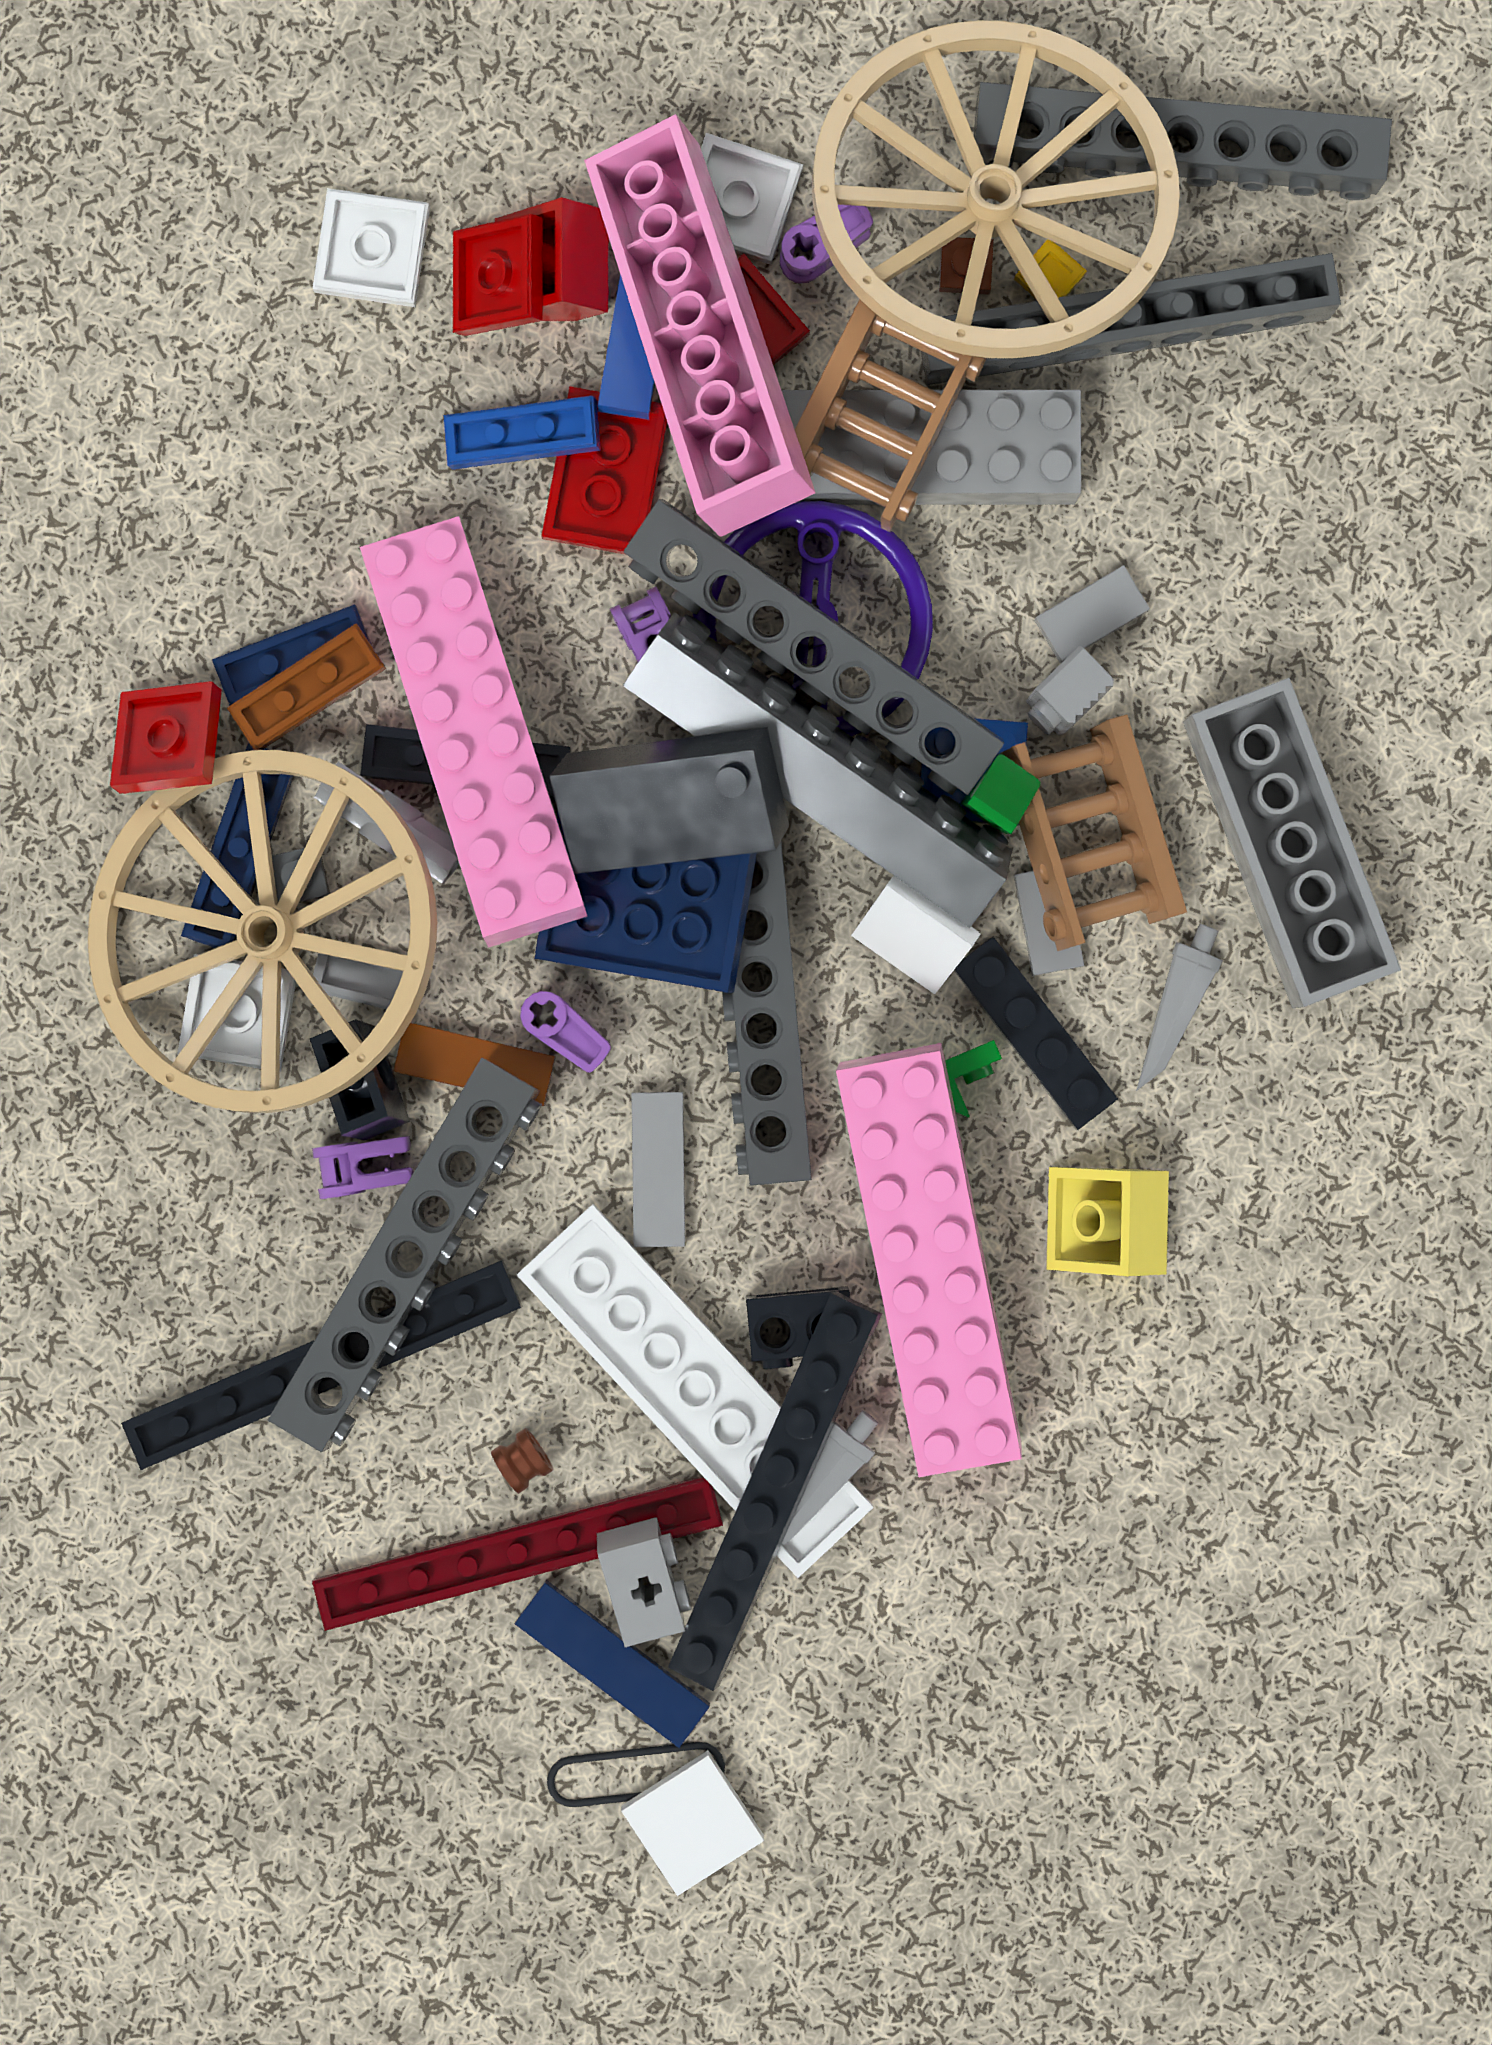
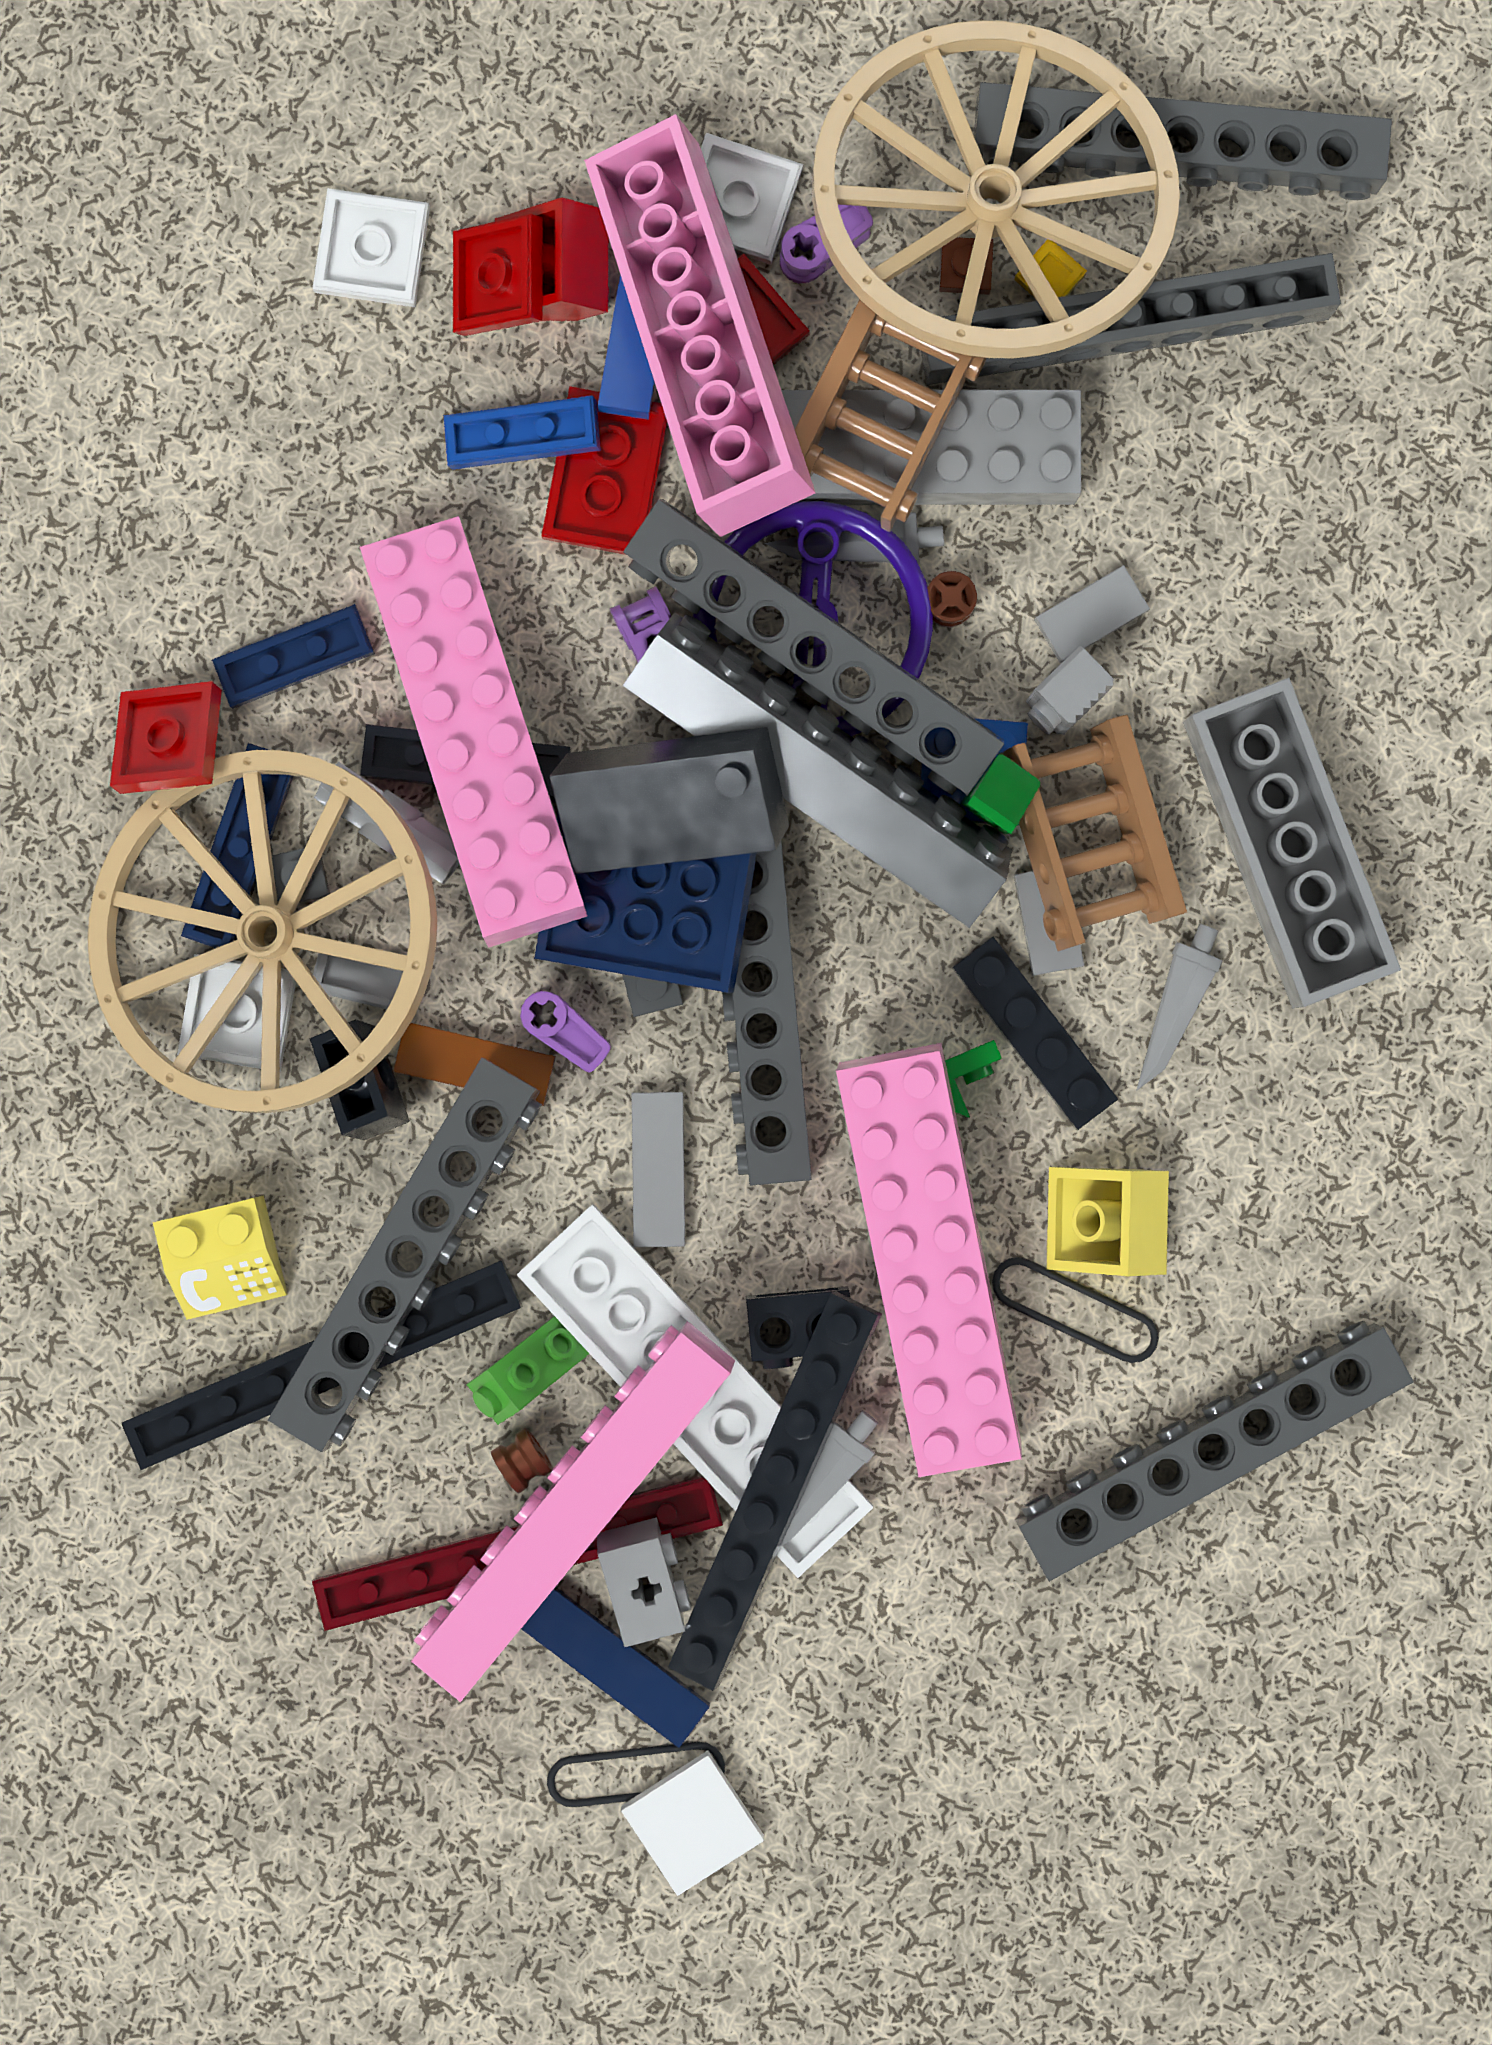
(221, 1257): none -> light yellow slope
(306, 688): dark orange tile -> none
(349, 1157): medium lavender piece -> none
(526, 1371): none -> bright green bracket
(567, 1518): none -> bright pink brick
(651, 995): none -> dark grey plate
(859, 550): none -> light grey bar
(915, 935): white tile -> none
(956, 591): none -> copper wheel
(1084, 1290): none -> black piece
(1377, 1377): none -> dark grey brick

